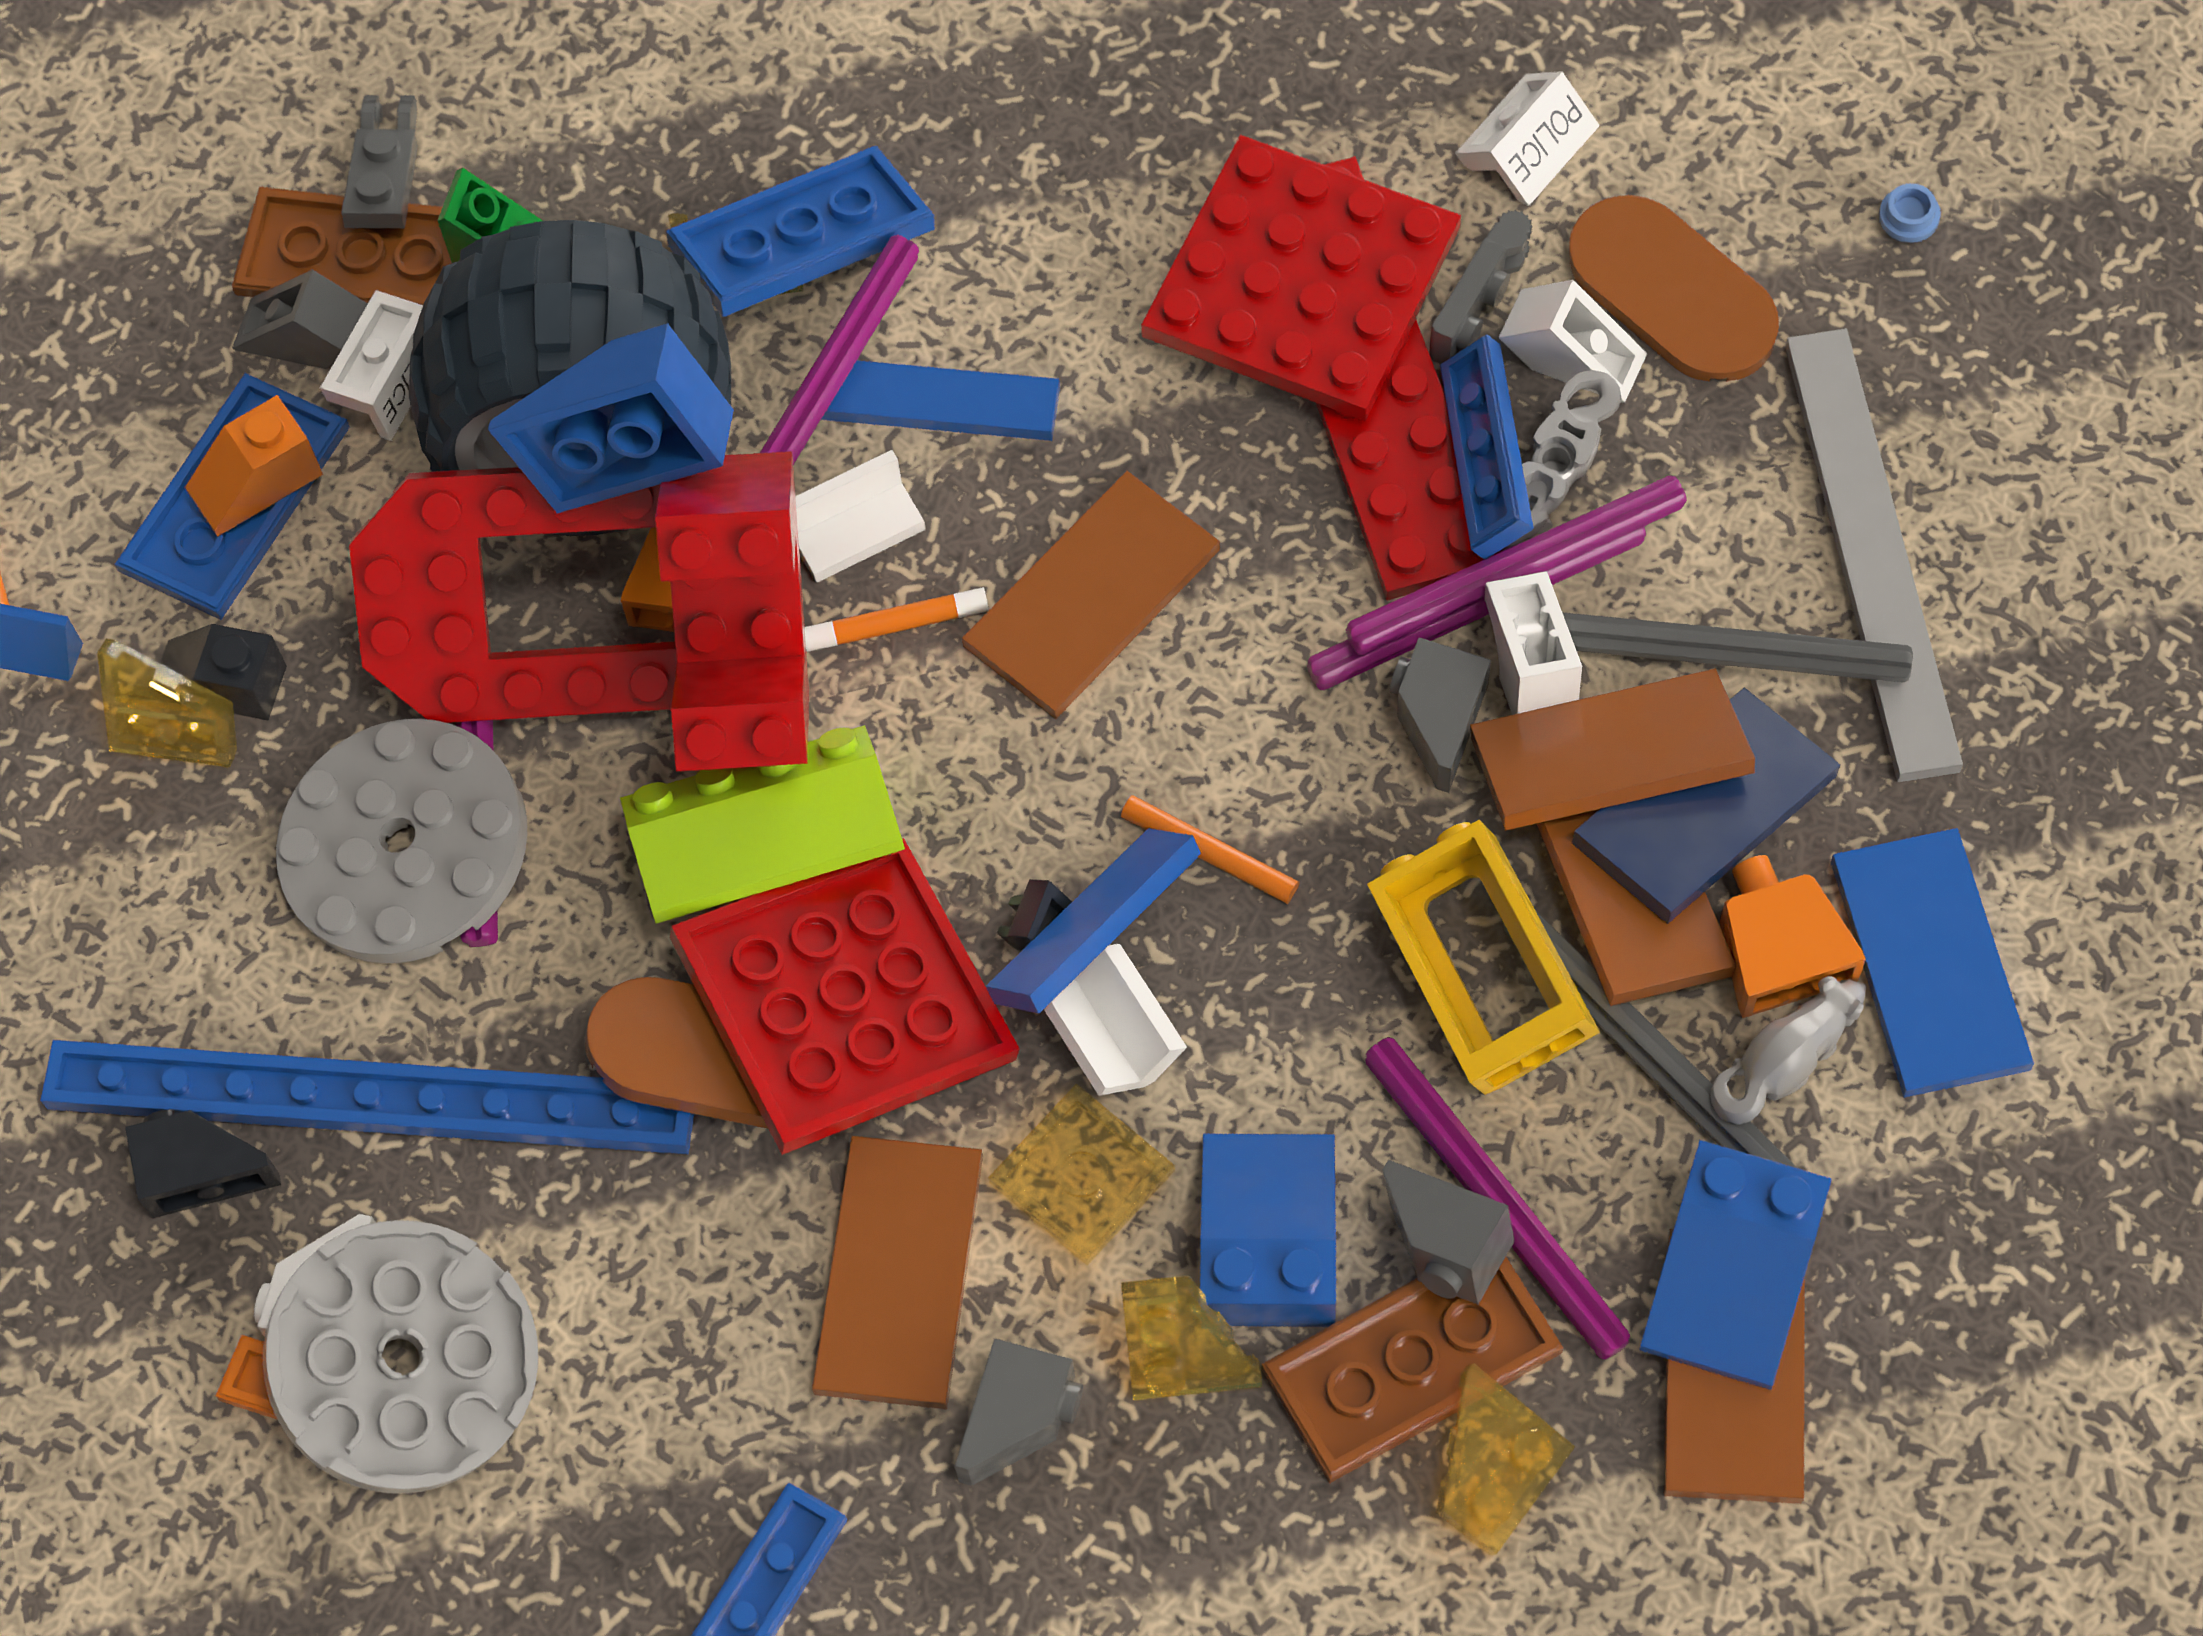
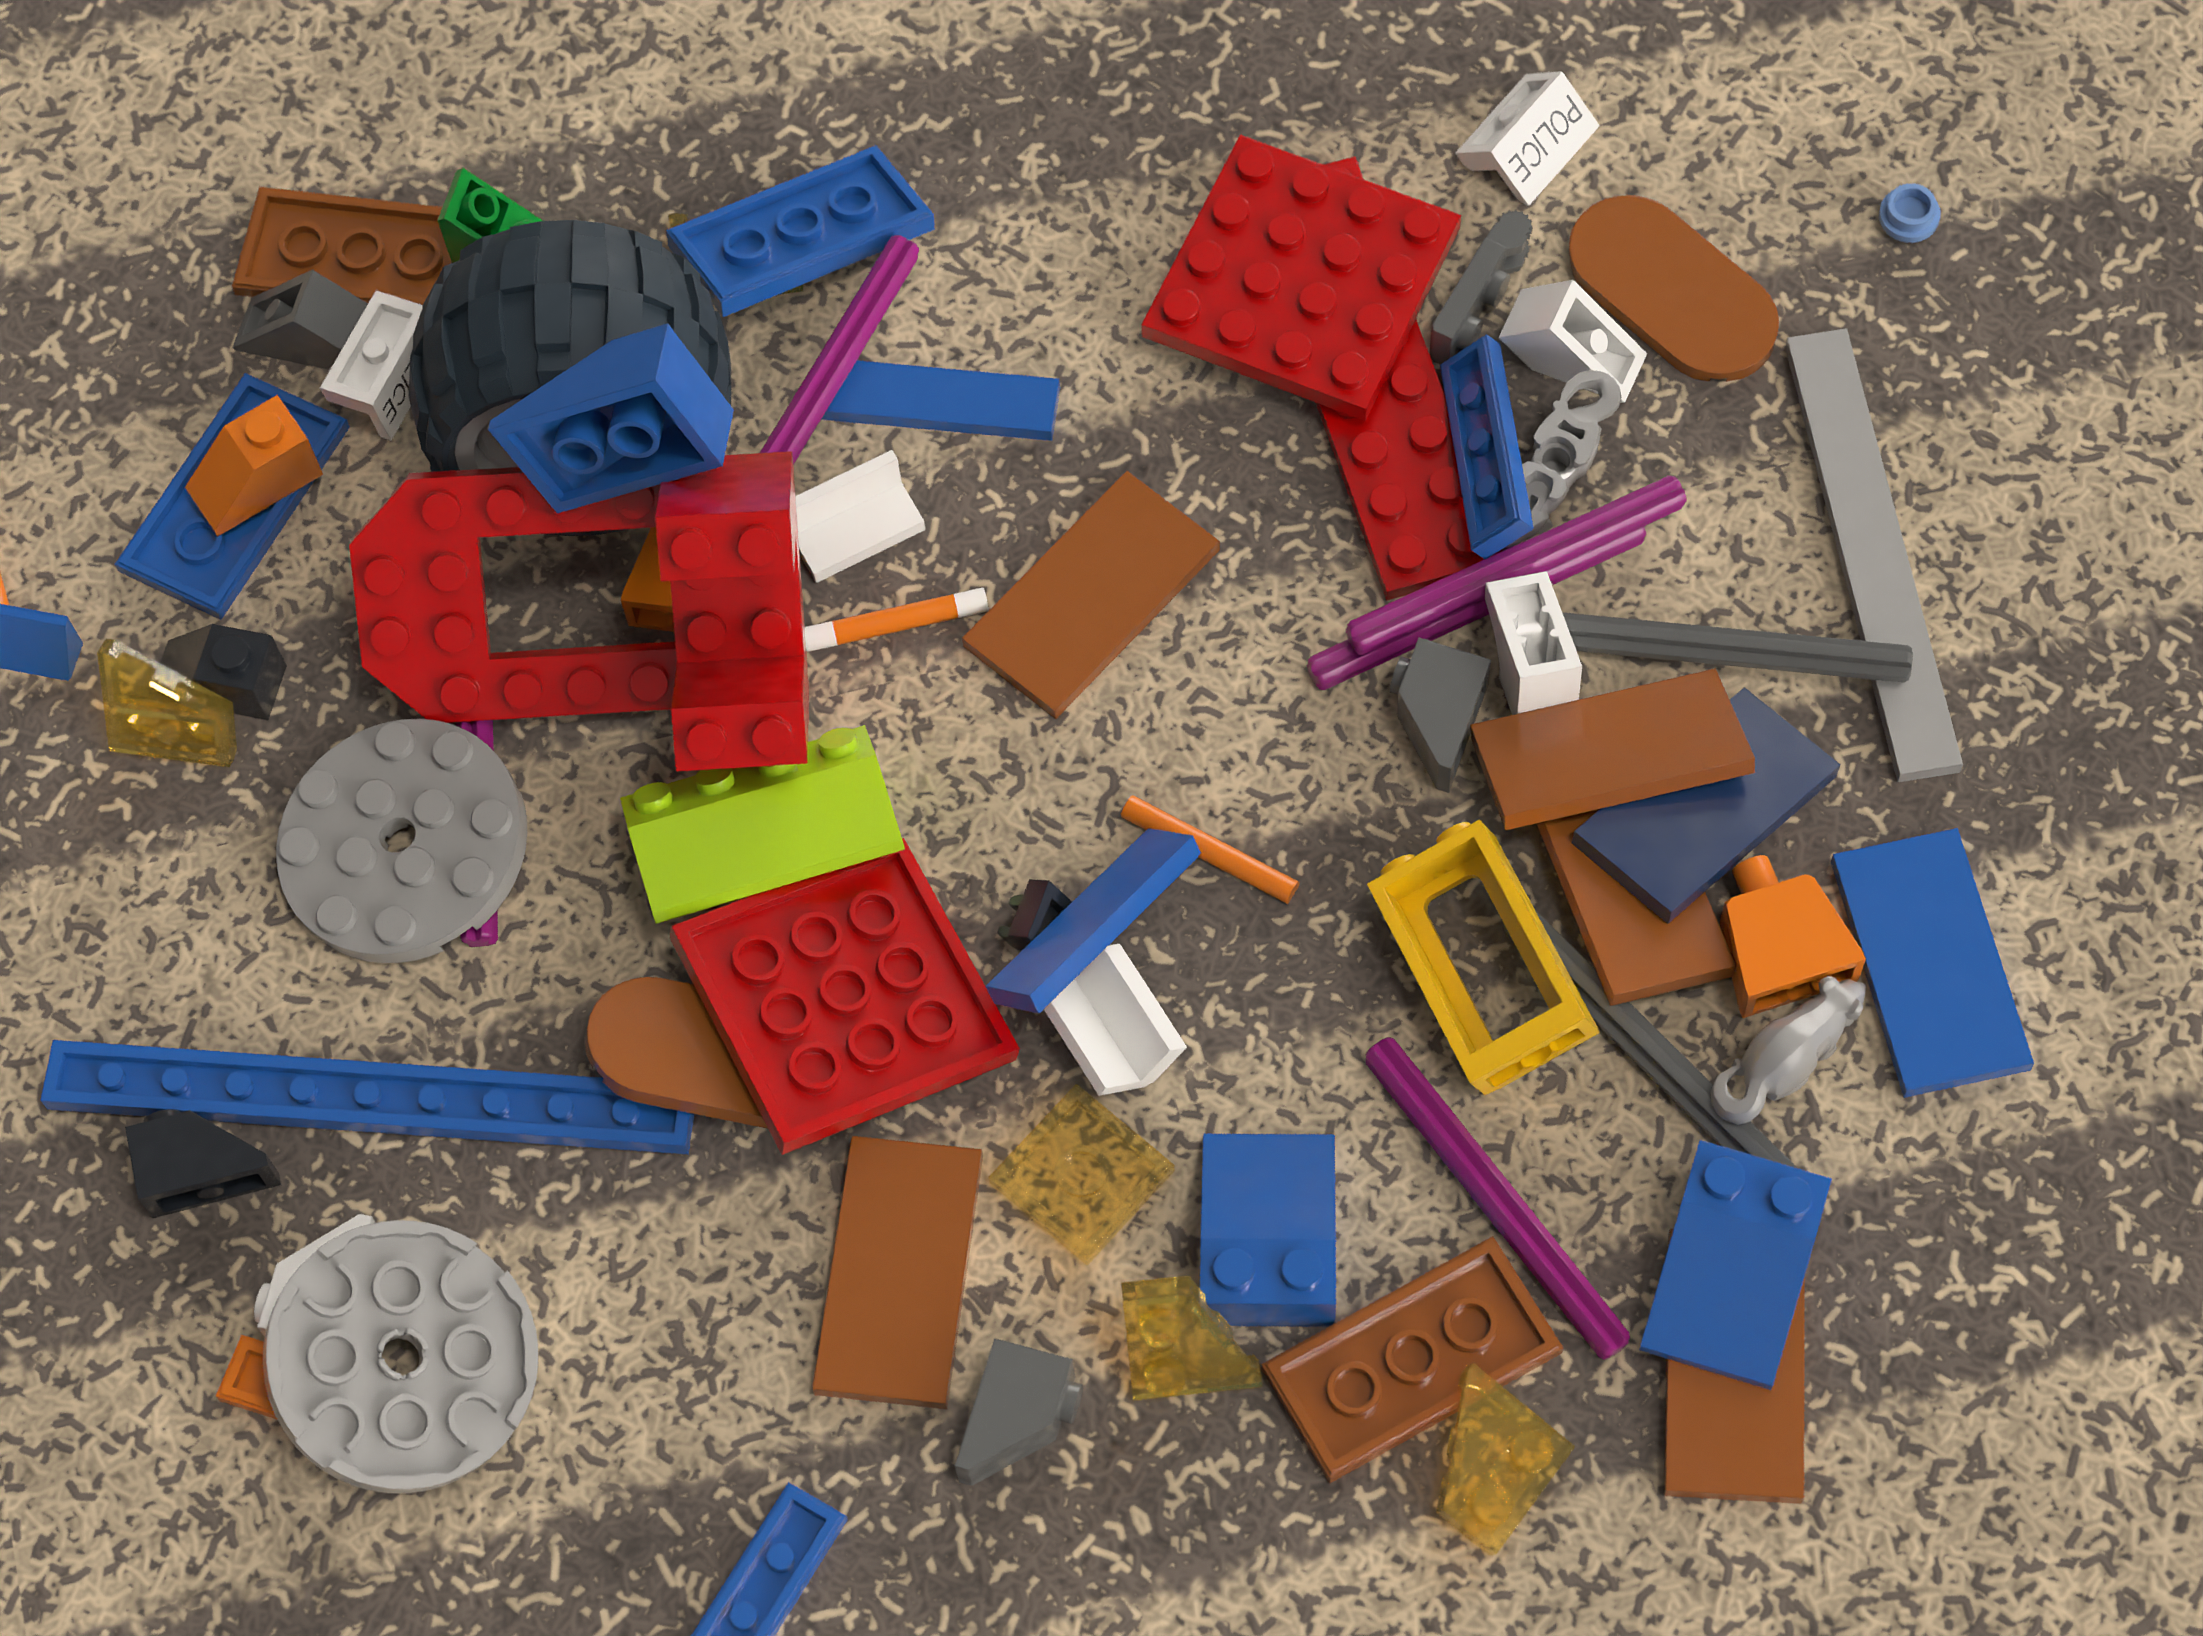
(381, 167): dark grey hinge -> none
(1448, 1231): dark grey slope -> none

